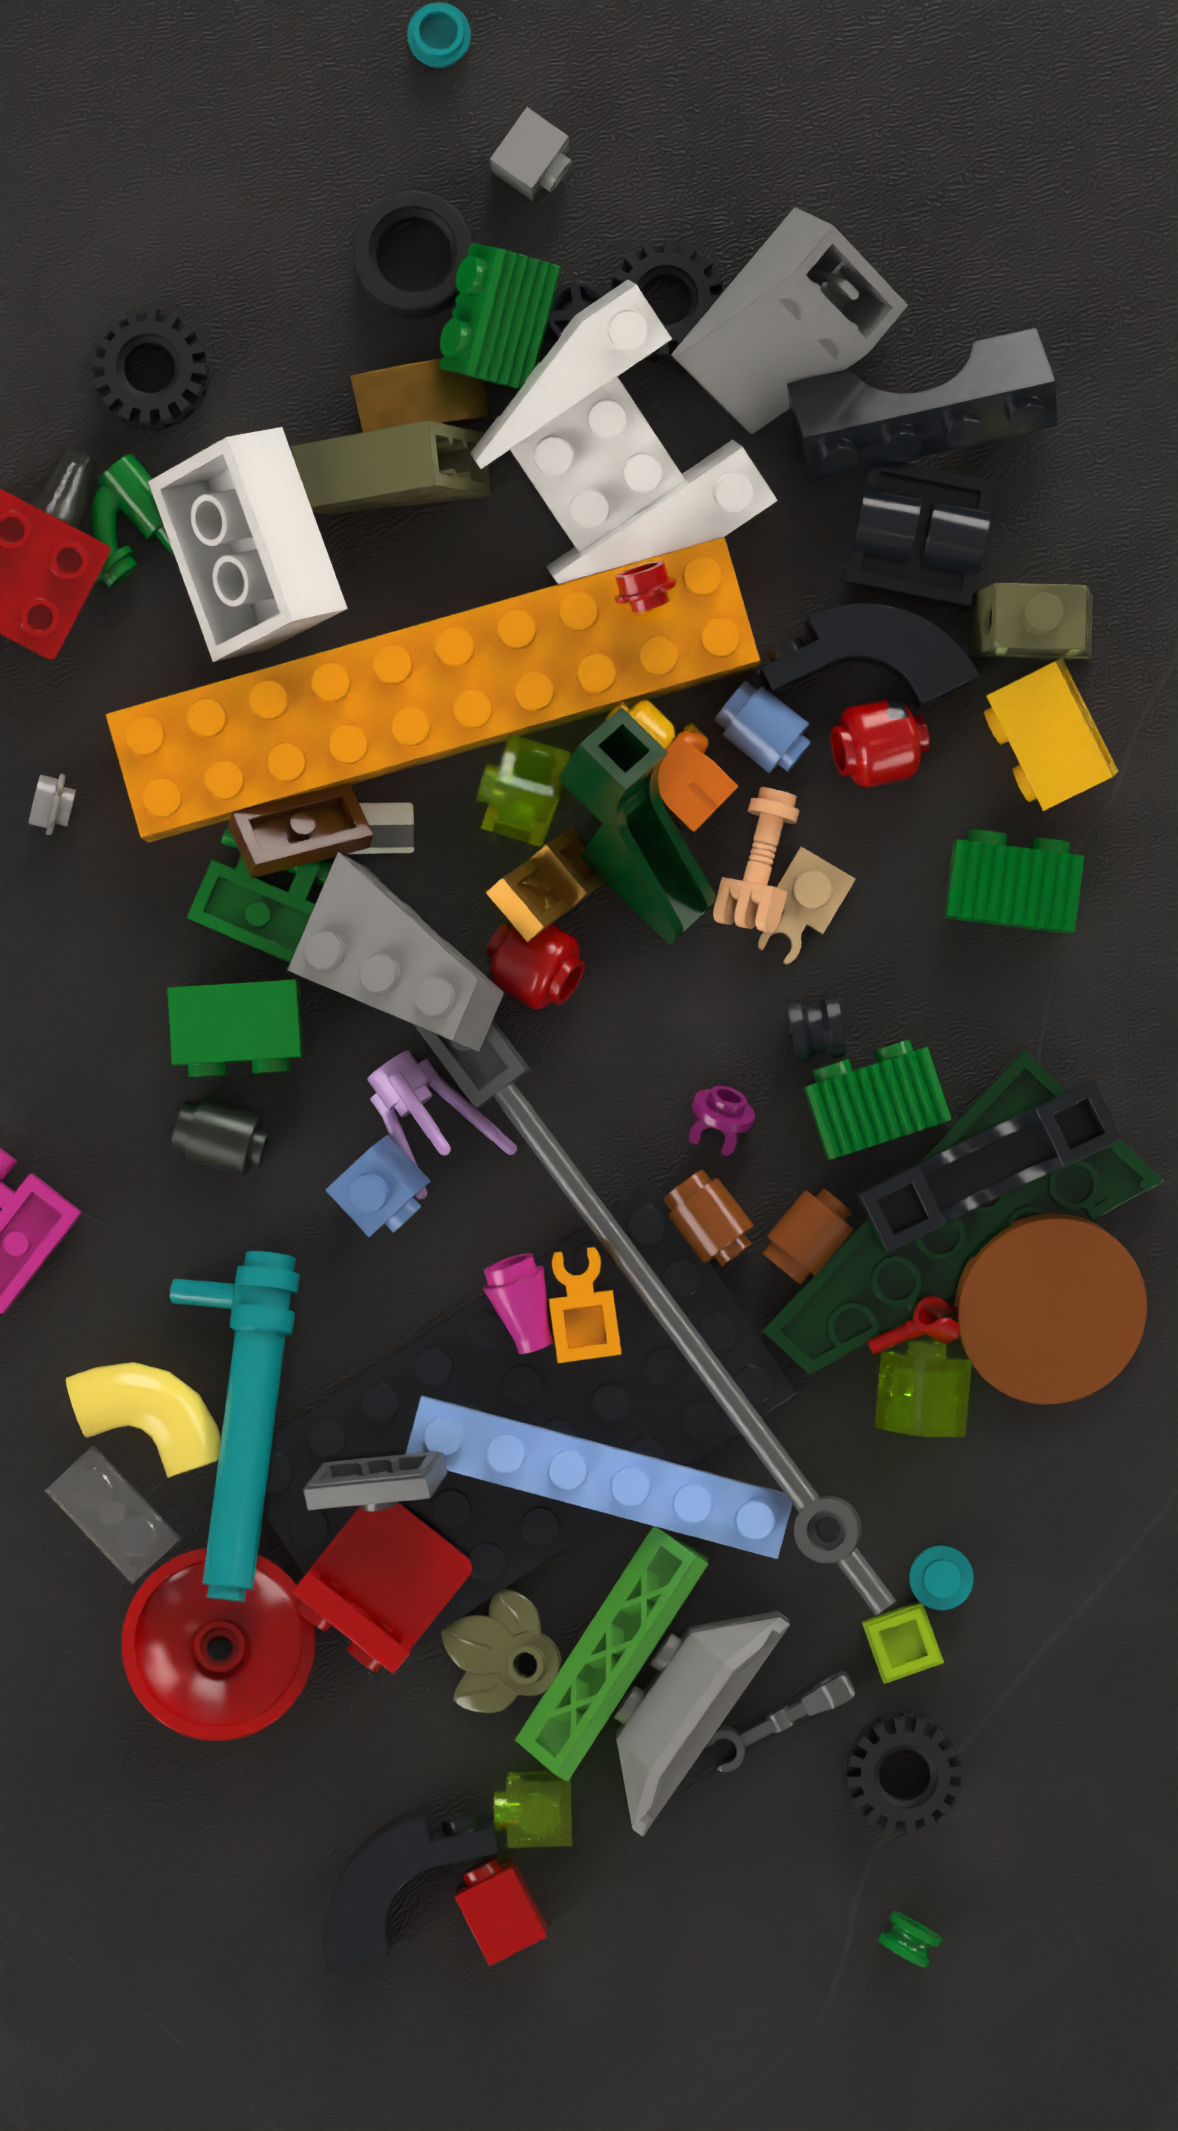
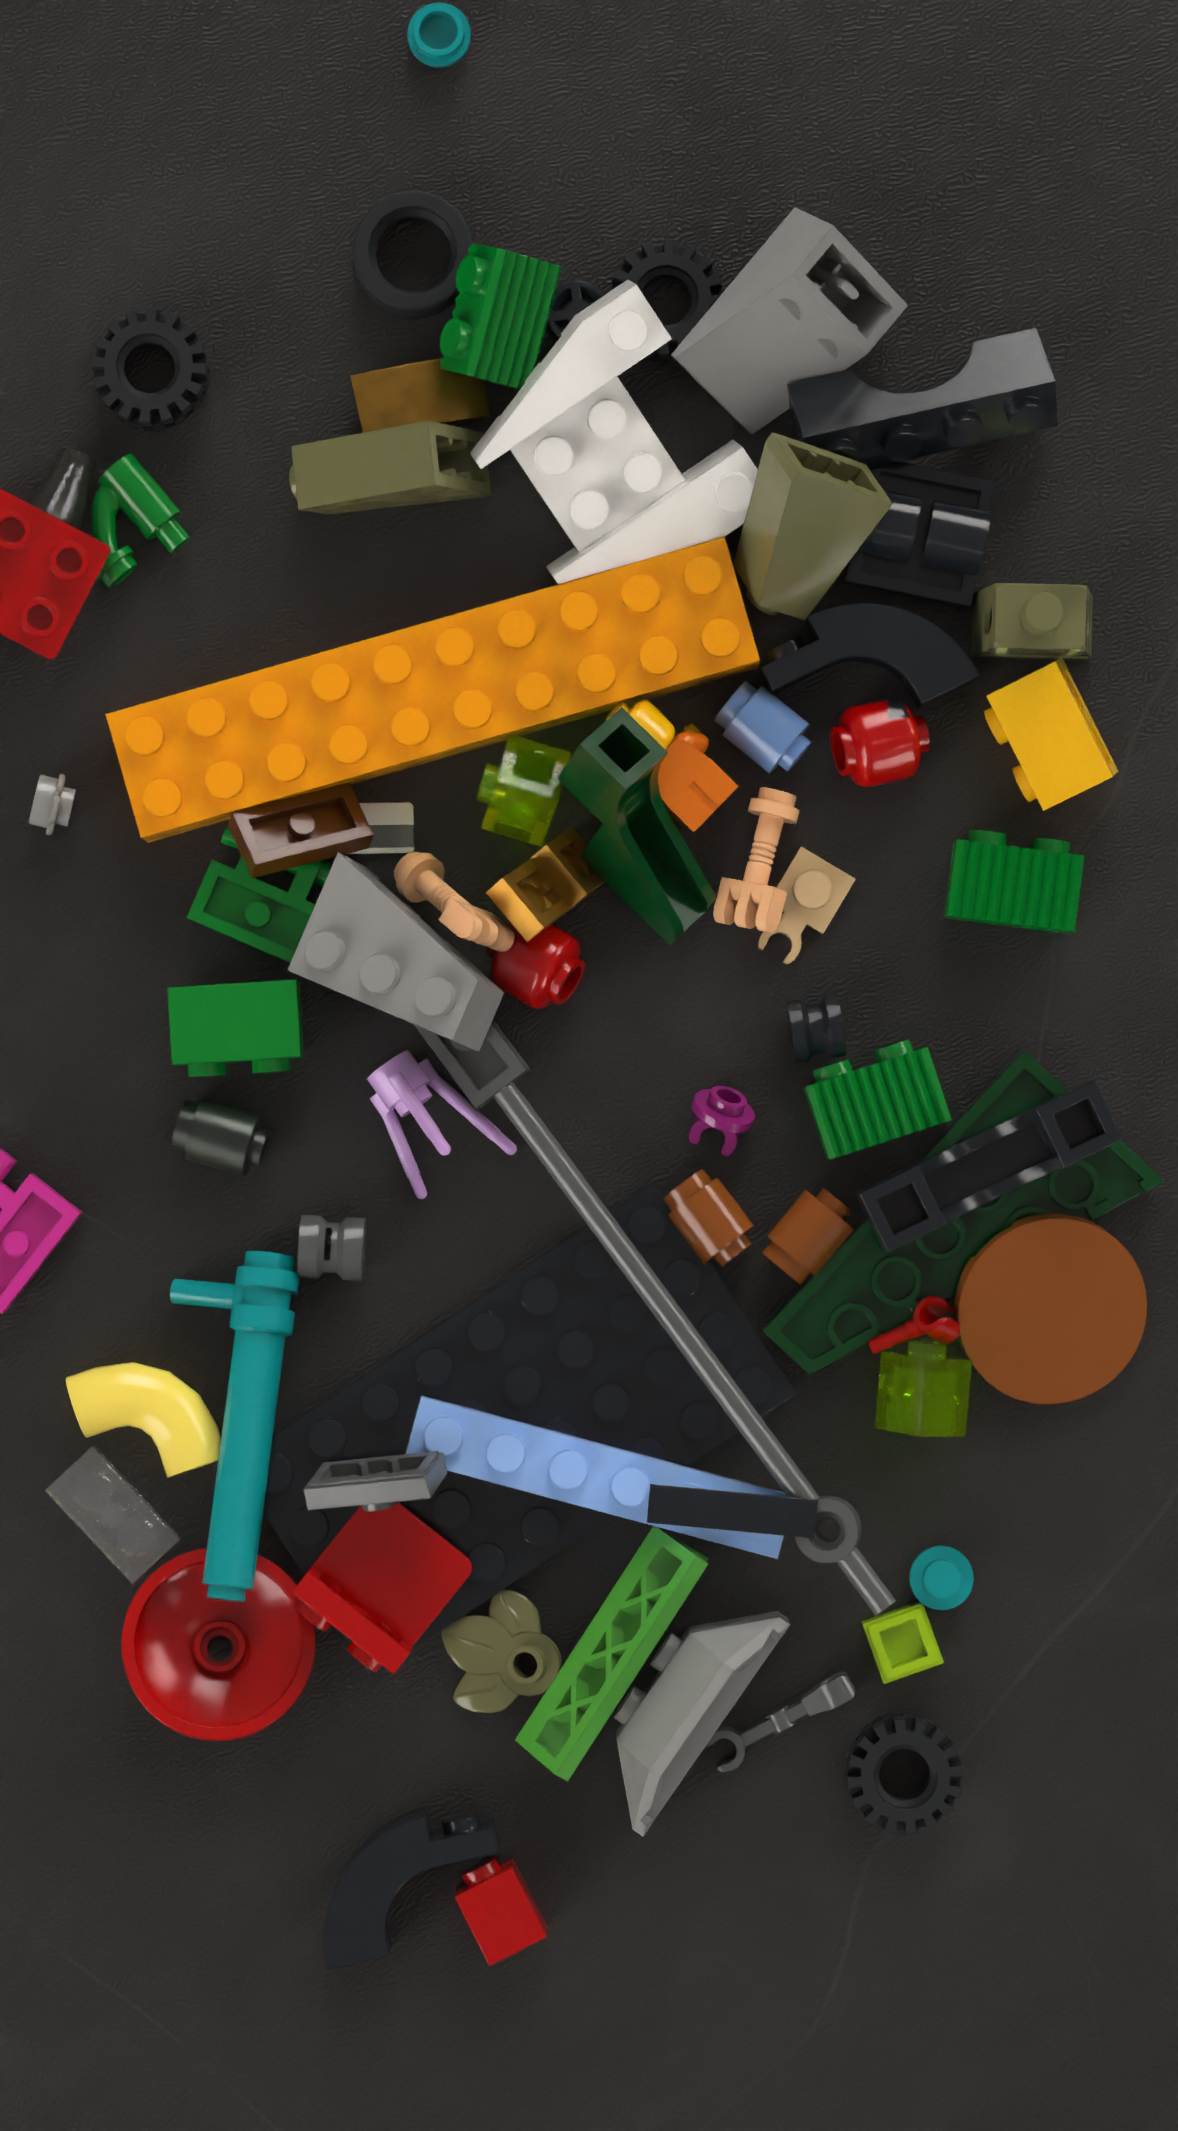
(247, 544): white brick -> none
(346, 1251): none -> dark grey wheel
(380, 1187): medium blue brick -> none
(421, 879): none -> light nougat hinge
(521, 1301): dark pink cone -> none
(532, 155): light grey plate -> none
(535, 1810): clear neon green brick -> none
(583, 1319): light orange plate -> none
(644, 586): red plate -> none
(732, 1511): none -> black sticker
(804, 524): none -> olive slope
(910, 1939): green bush -> none

